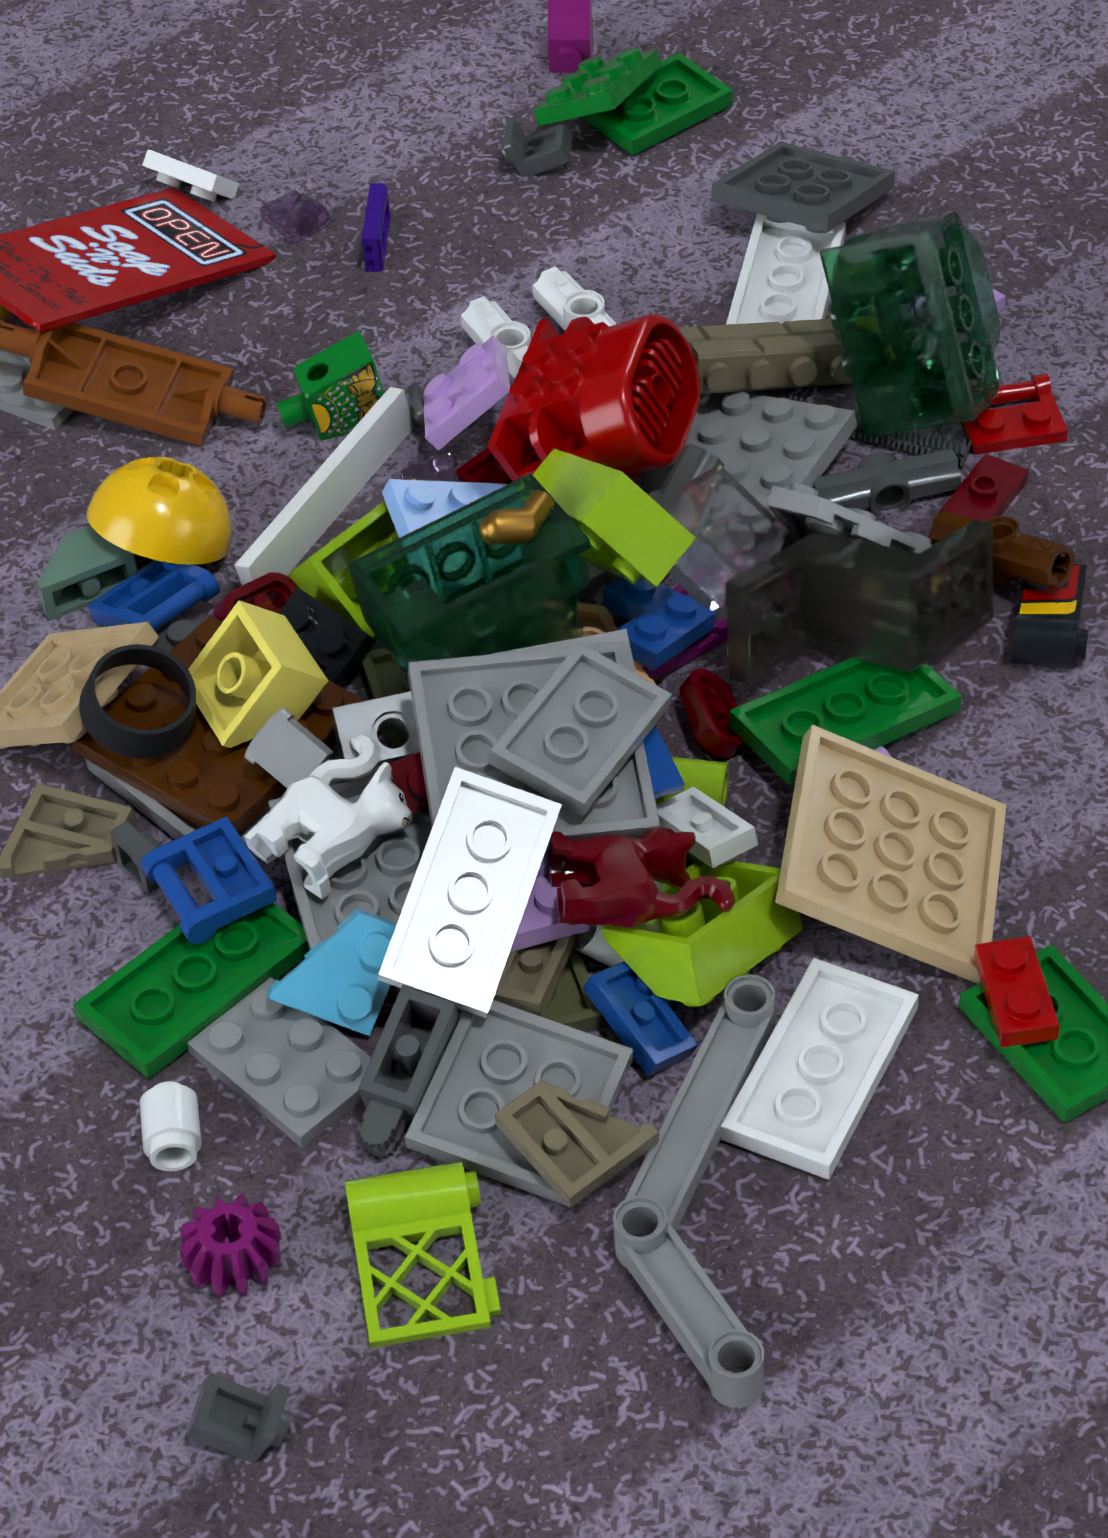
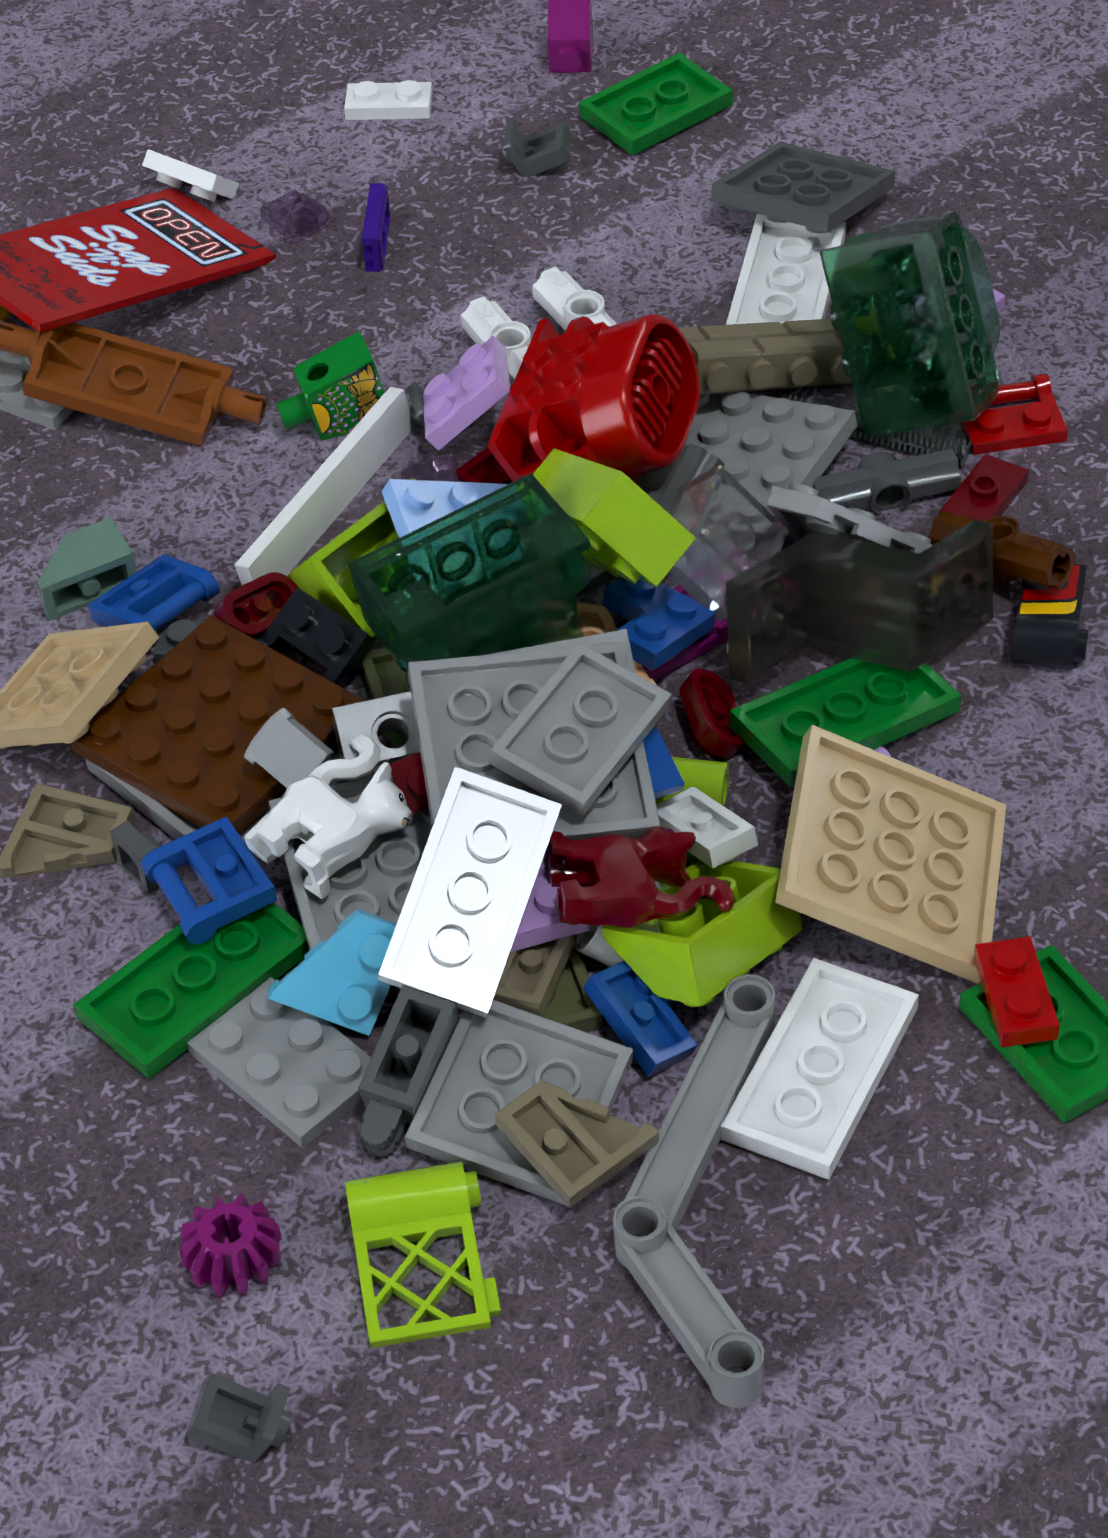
(128, 740): black tyre -> none
(162, 512): yellow piece -> none
(170, 1126): white brick -> none
(252, 672): light yellow slope -> none
(388, 100): none -> white plate
(517, 524): pearl gold arm -> none
(597, 86): green plate -> none

